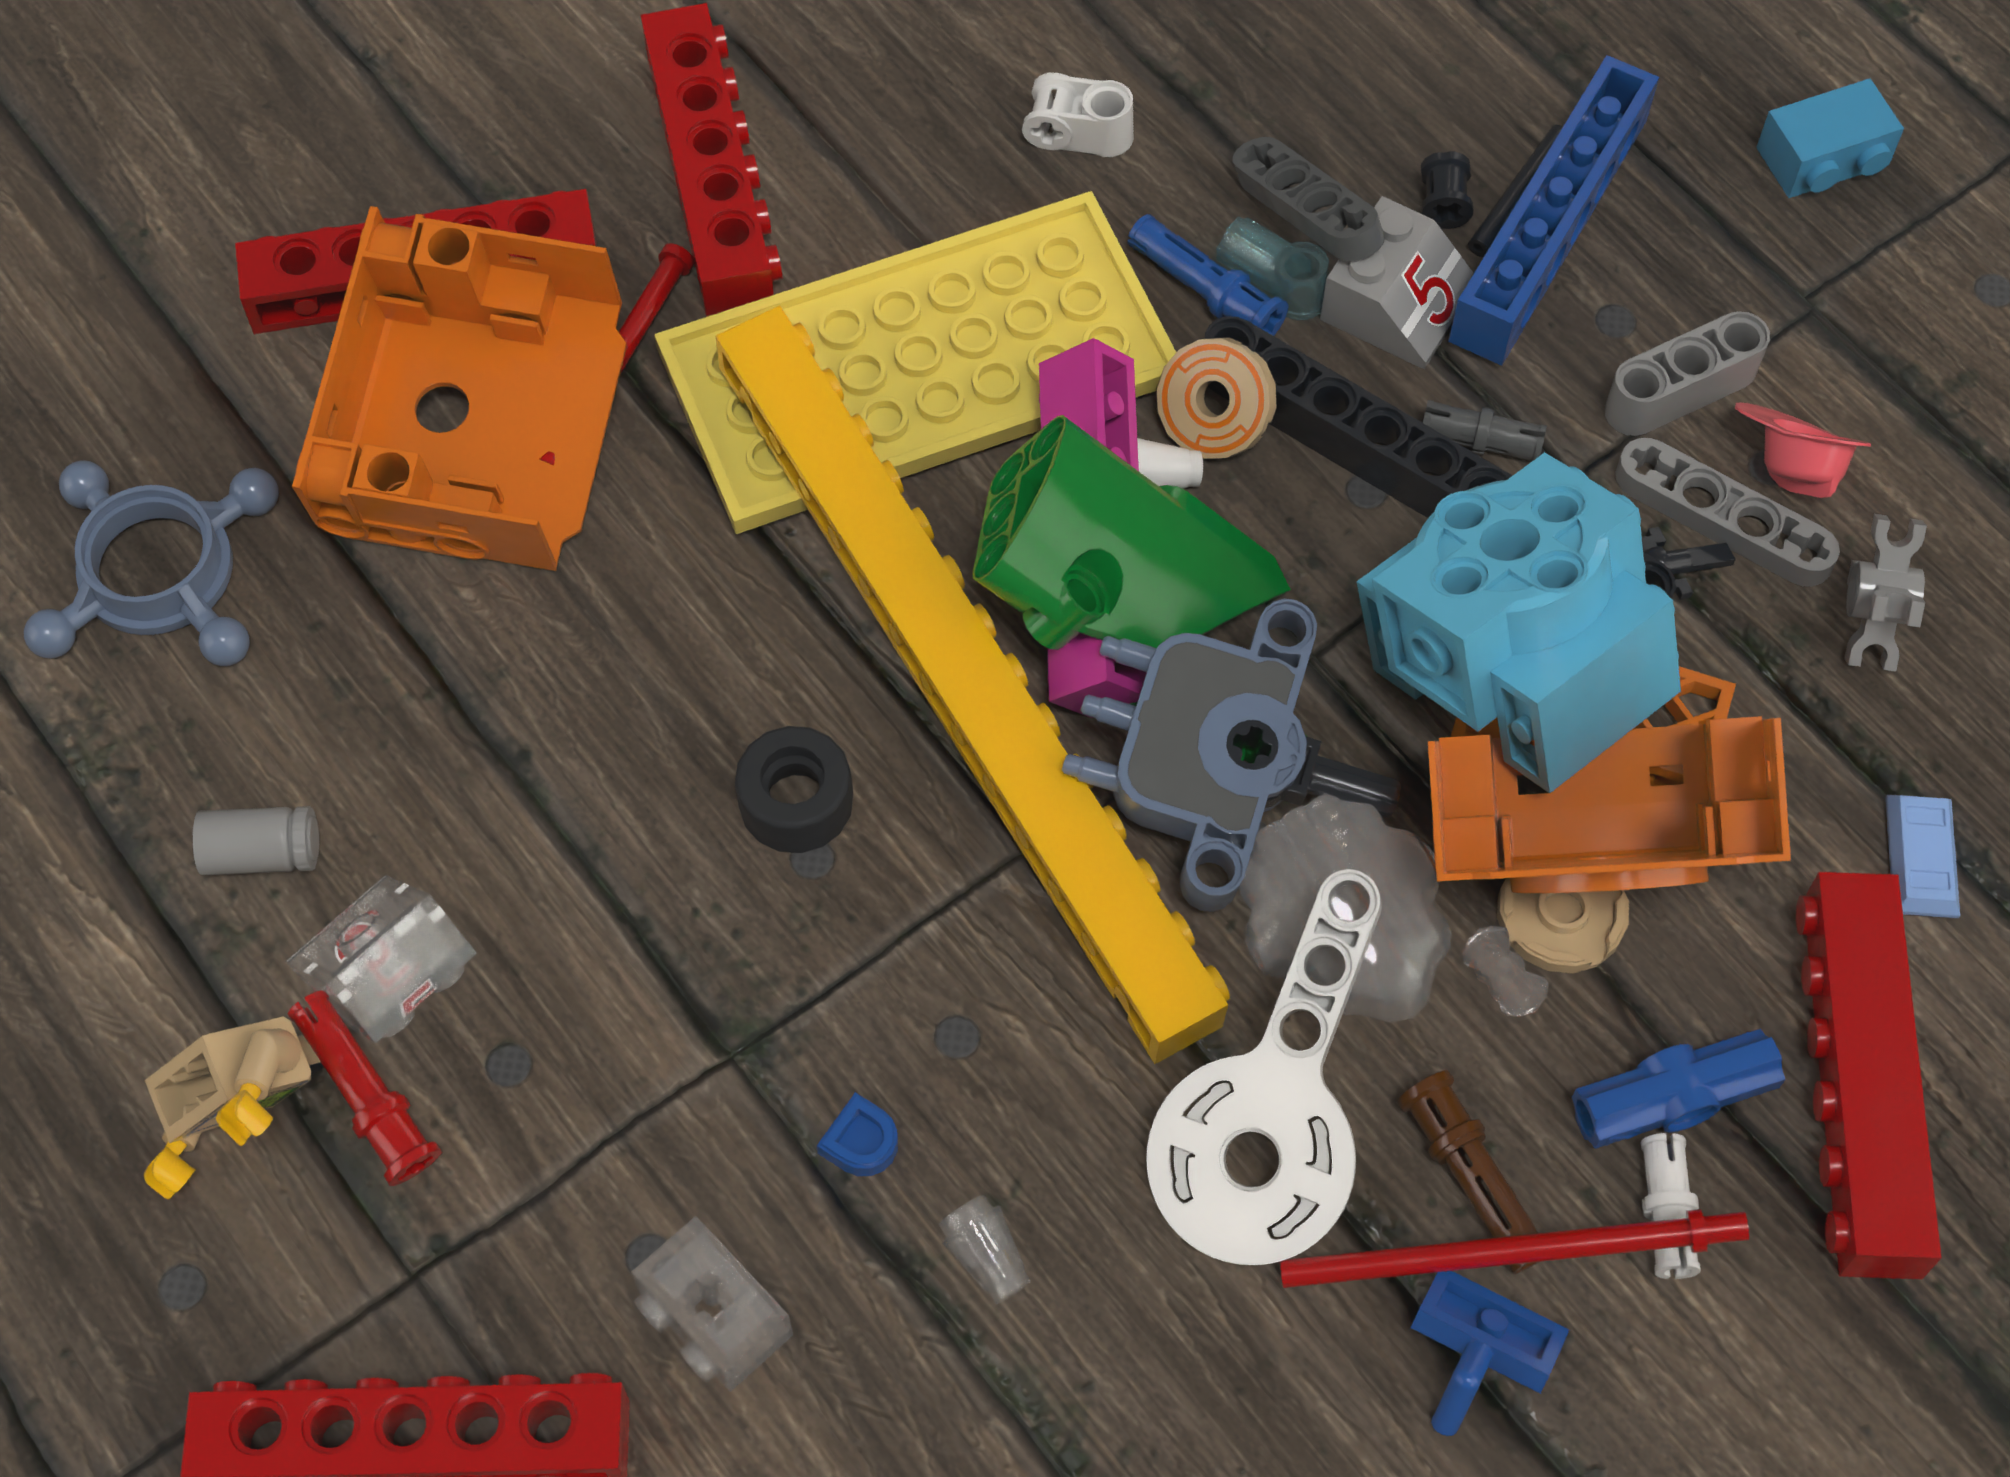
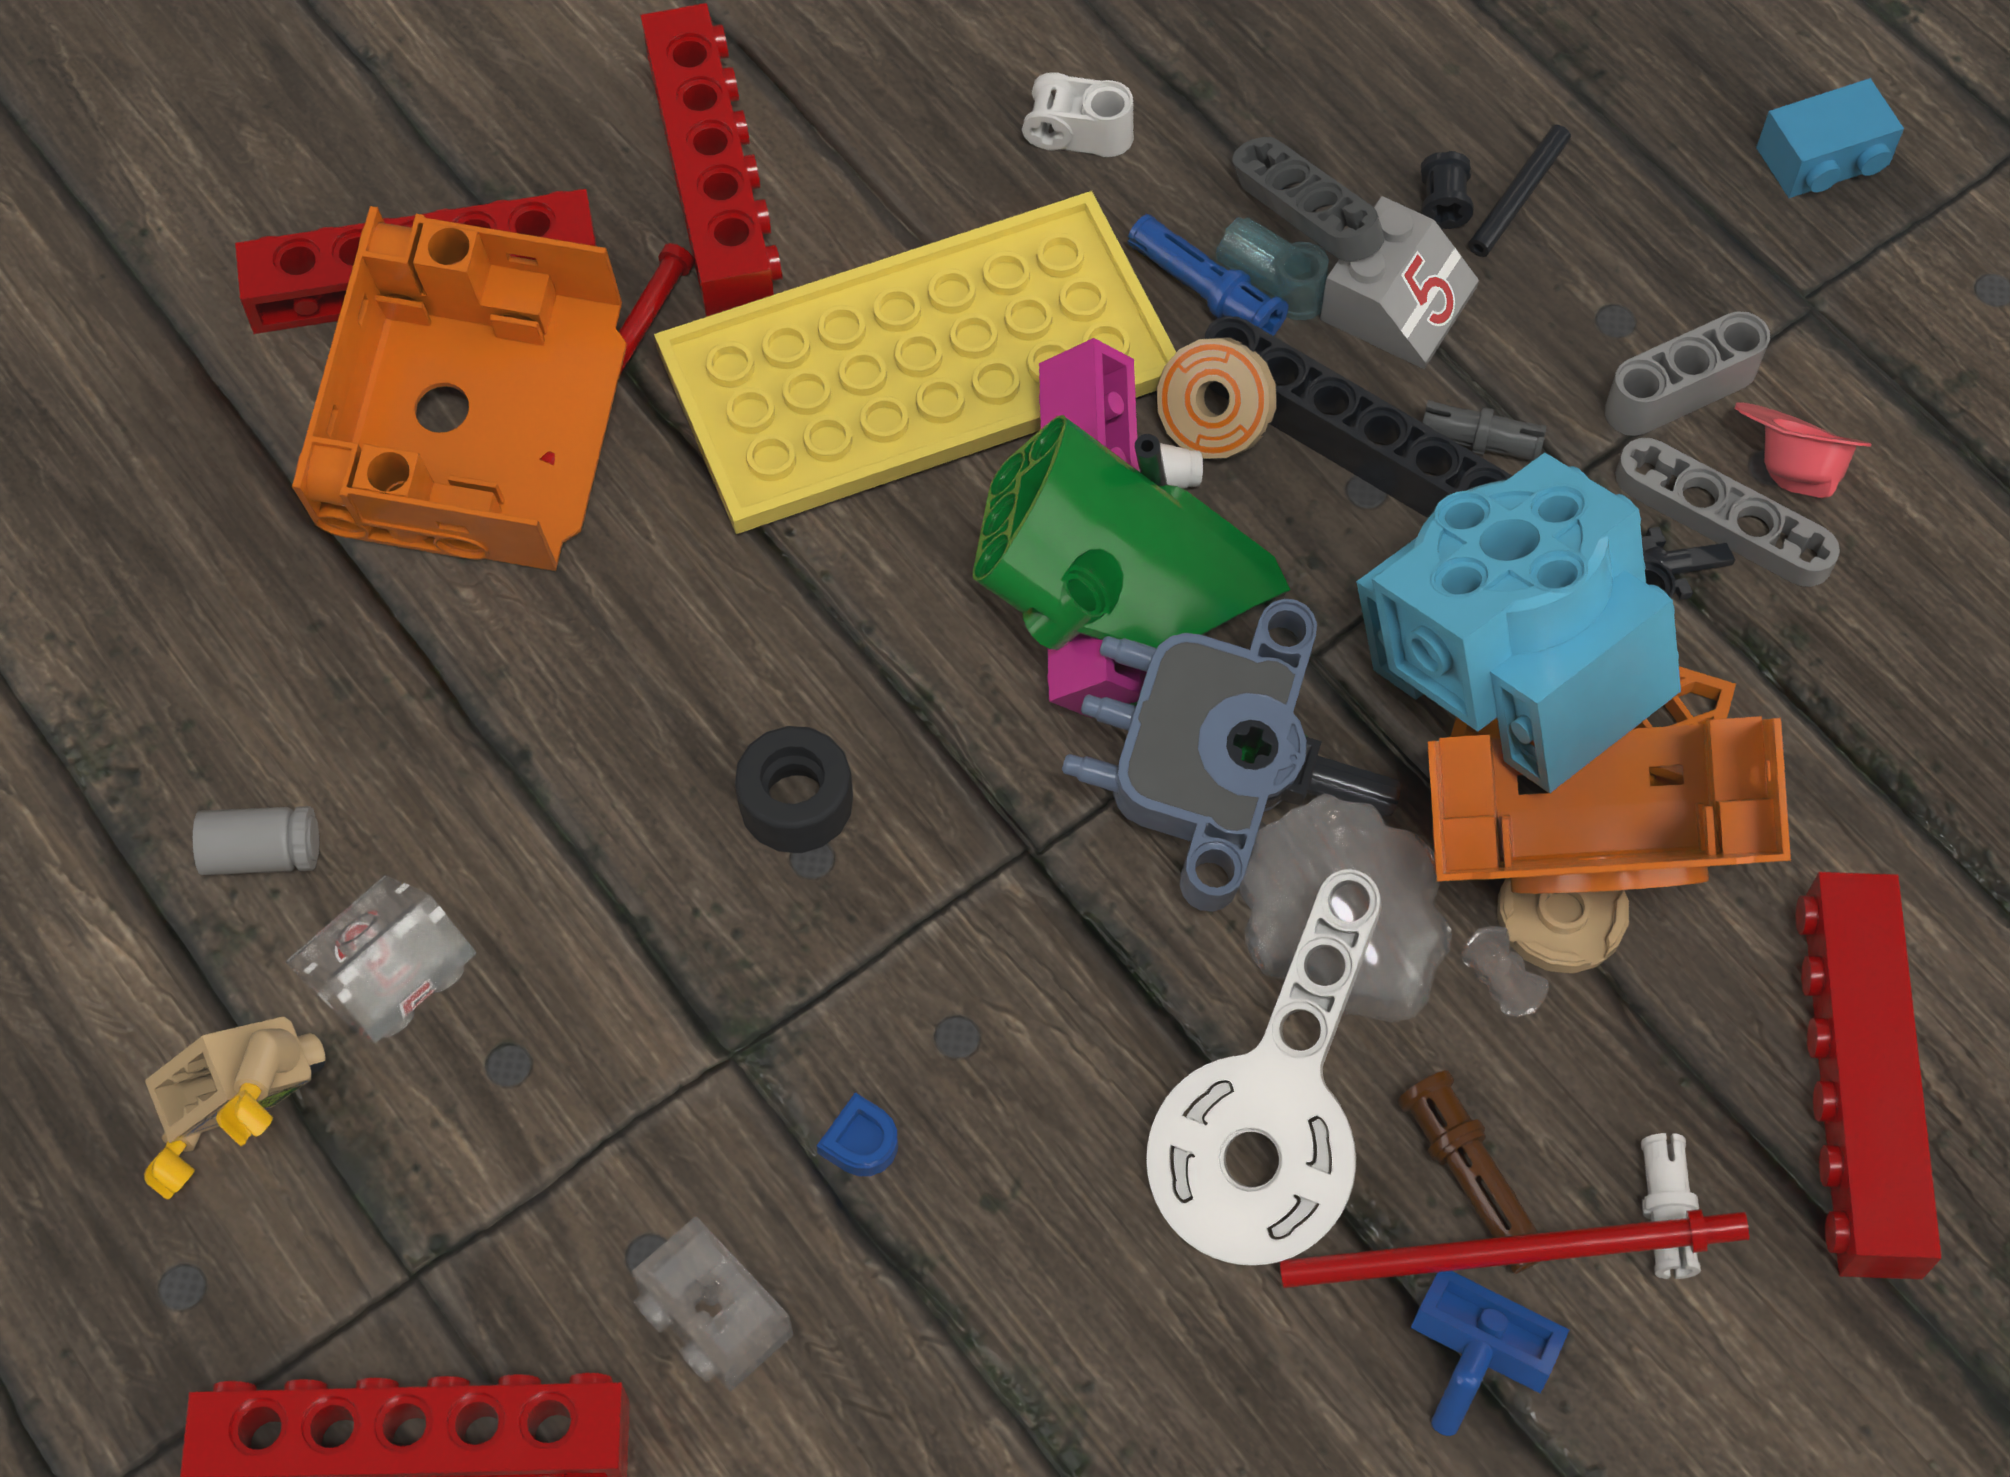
(86, 486): sand blue piece -> none
(378, 1112): red pin -> none
(974, 687): yellow brick -> none
(985, 1247): clear cone -> none
(1150, 459): none -> black piece
(1553, 210): blue brick -> none
(1678, 1088): blue piece -> none
(1885, 592): light grey pin -> none
(1923, 854): light blue tile -> none

